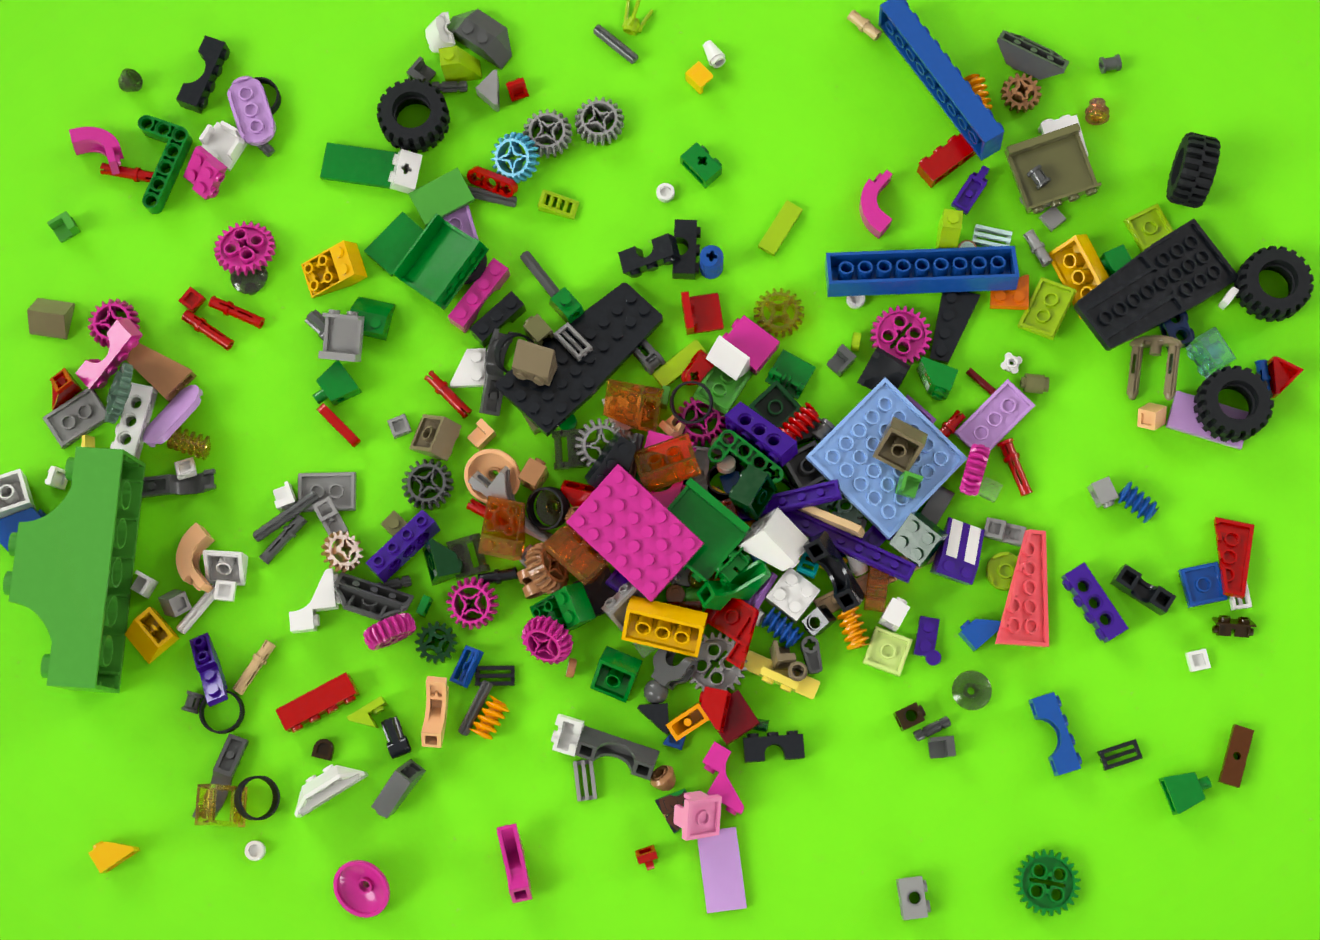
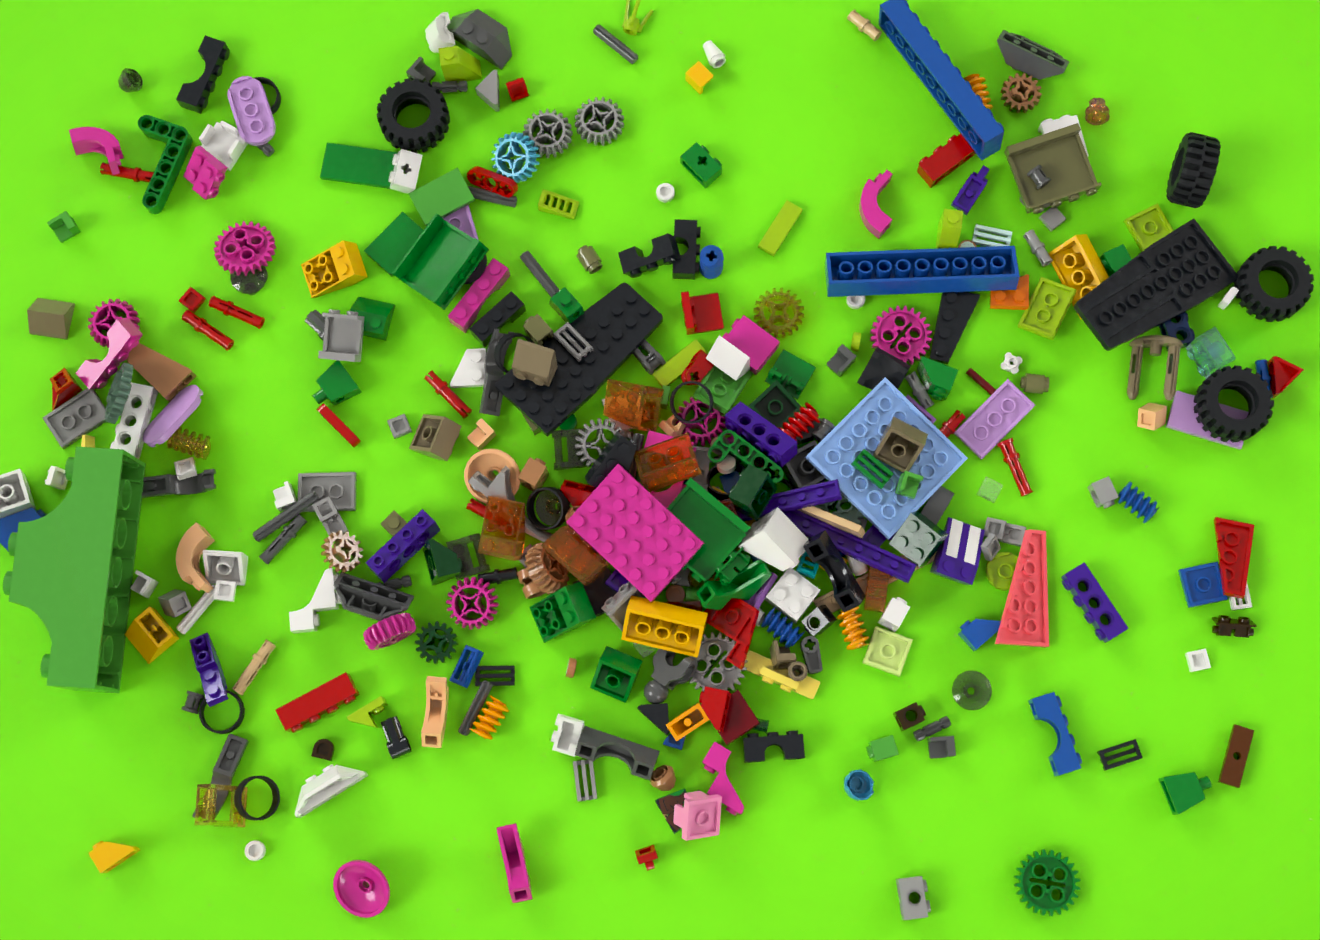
(398, 788): dark grey slope -> none
(424, 606): green tile -> none
(430, 477): dark grey gear -> none
(547, 639): dark pink gear -> none
(589, 259): none -> olive brick
(722, 871): lavender tile -> none
(858, 785): none -> dark azure hair
(878, 464): none -> green tile
(882, 748): none -> bright green brick
(919, 390): none -> light grey pin
(926, 640): dark purple hinge -> none
(974, 469): dark pink gear -> none
(990, 547): none -> light grey tile
(1111, 63): dark grey bush -> none
(1152, 597): black arch -> none

